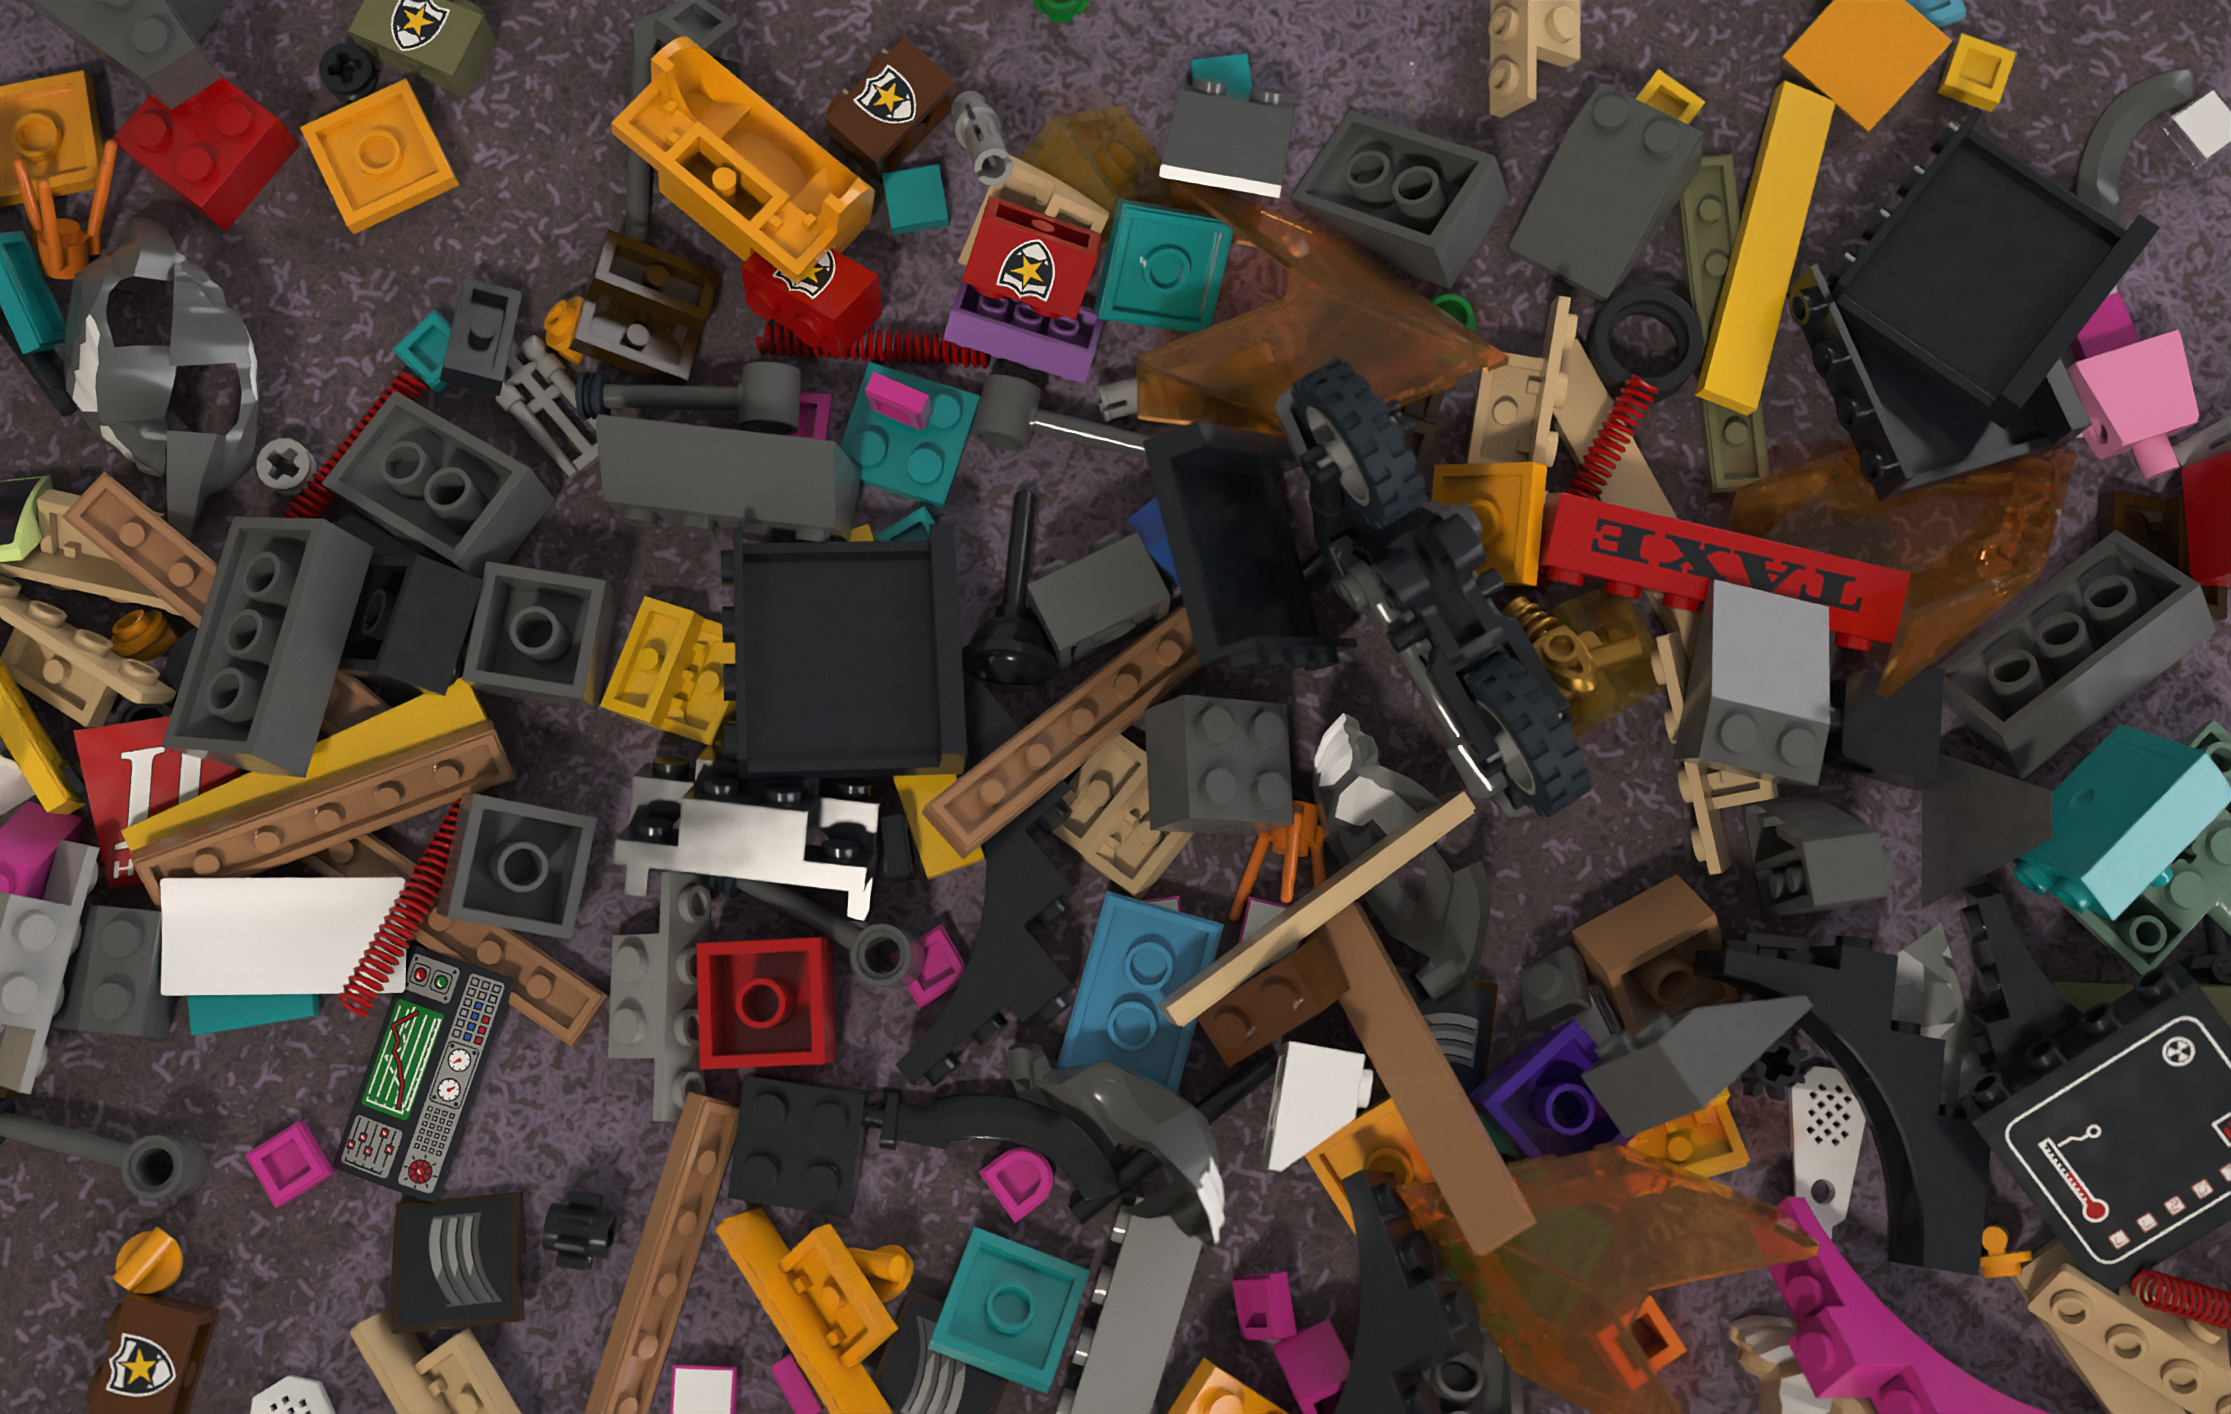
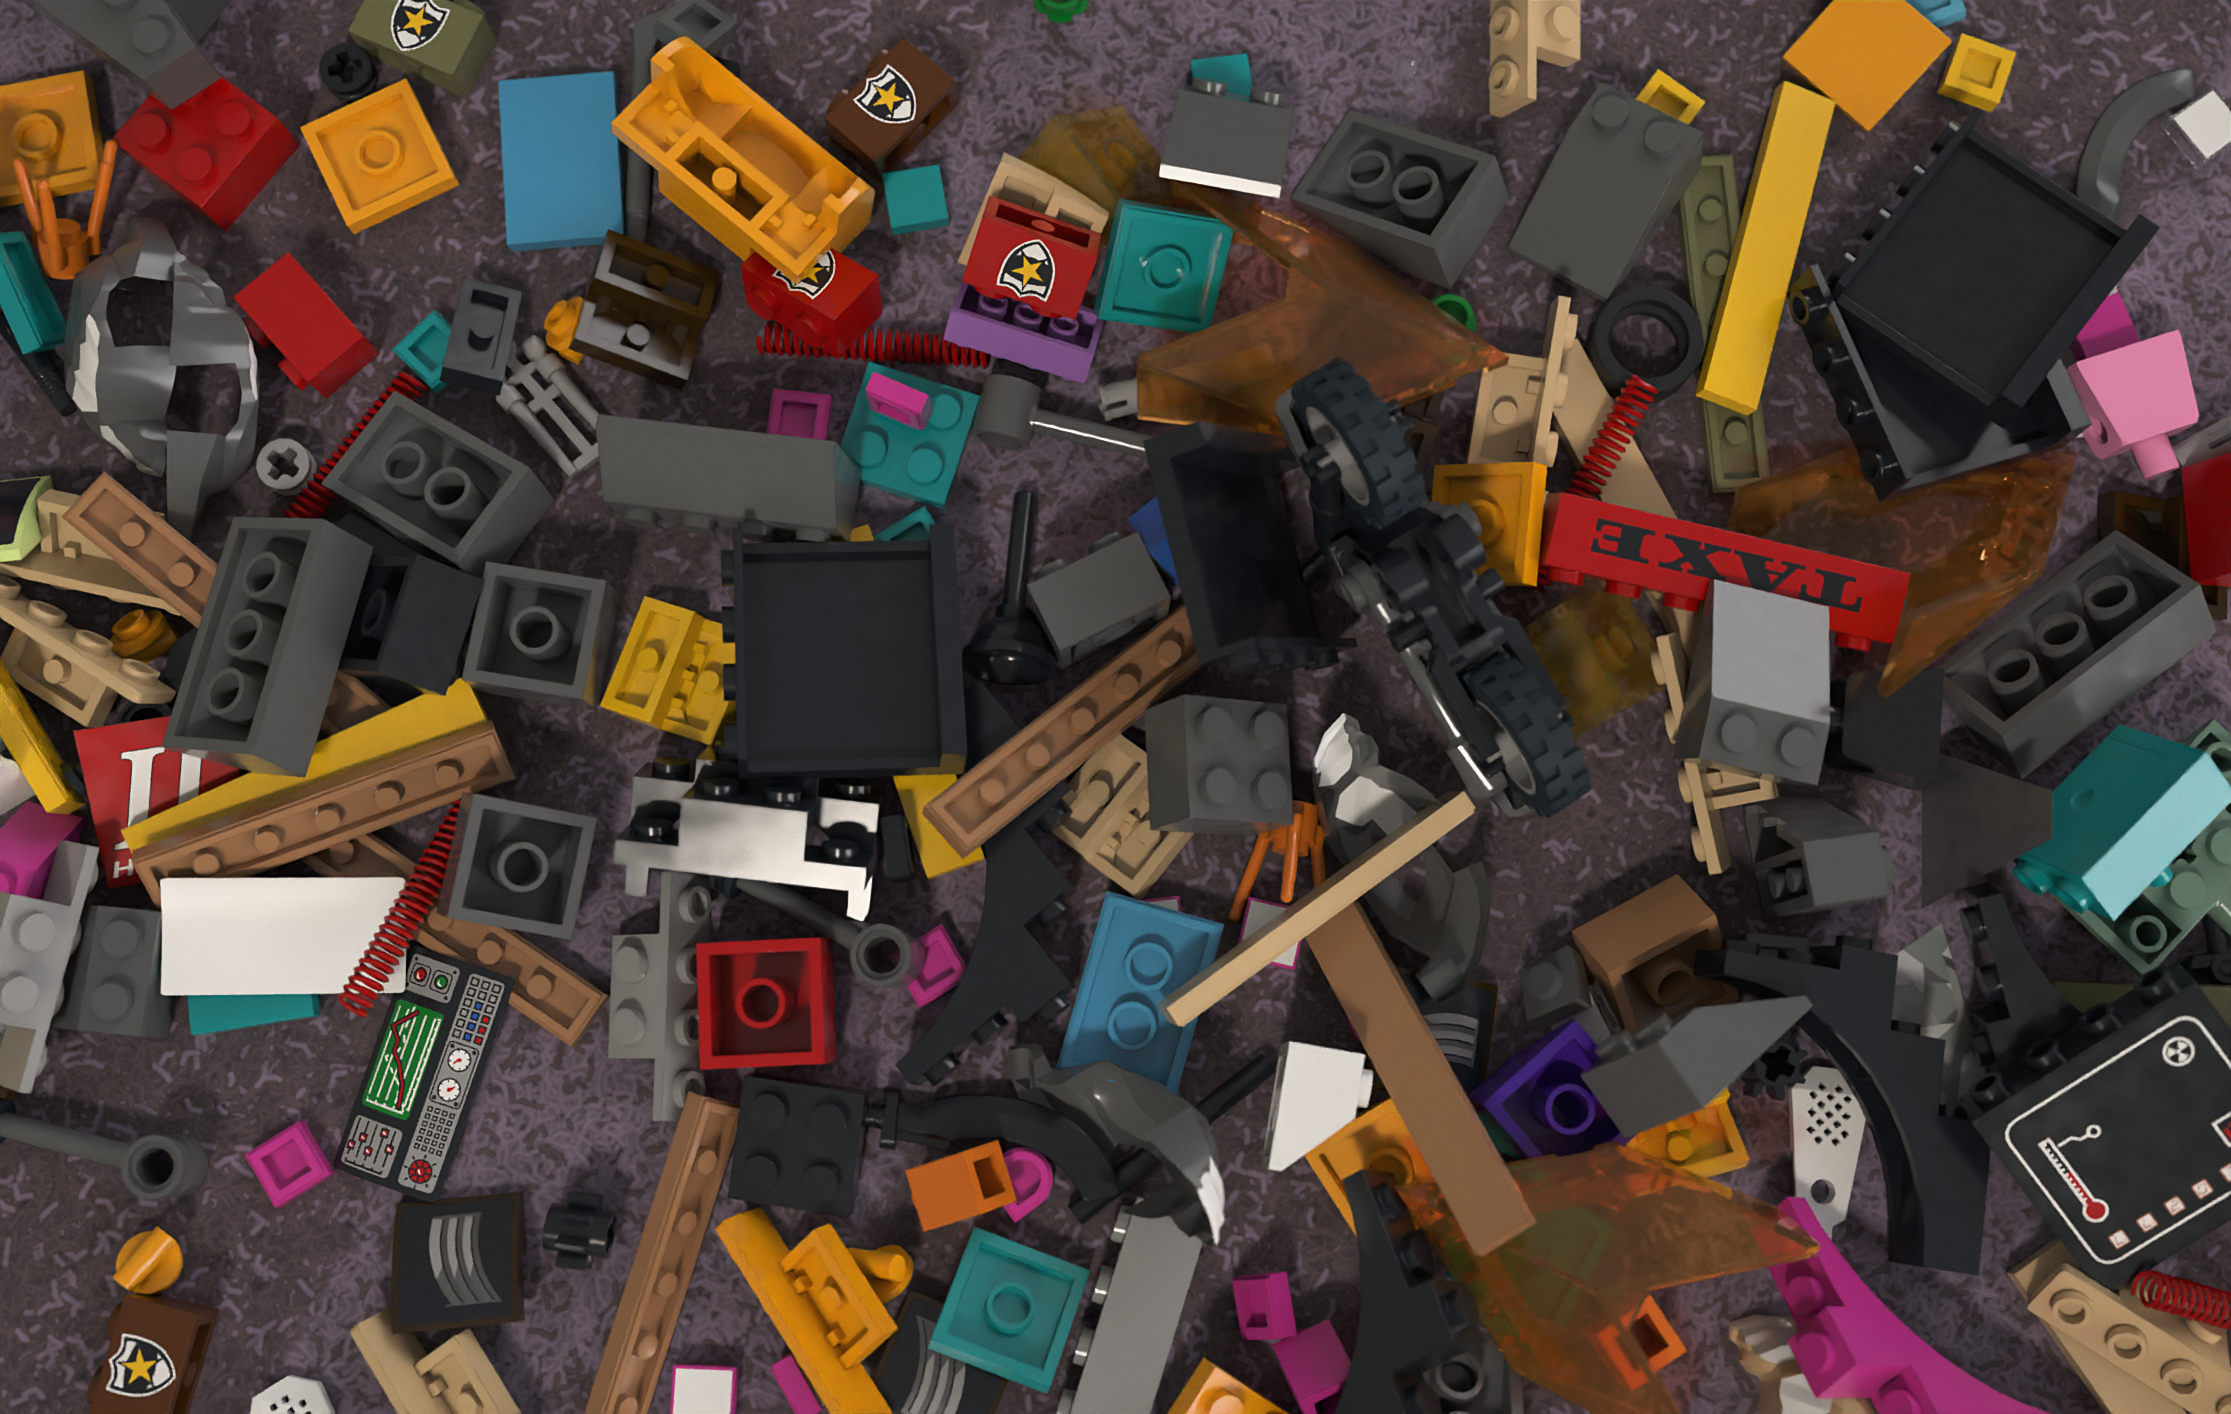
(306, 326): none -> red brick
(561, 160): none -> dark azure tile
(764, 397): dark grey piece -> none
(960, 1186): none -> orange brick
(968, 132): light grey pin -> none
(1273, 1002): reddish brown brick -> none
(1570, 658): pearl gold piece -> none
(1998, 1260): light orange plate -> none

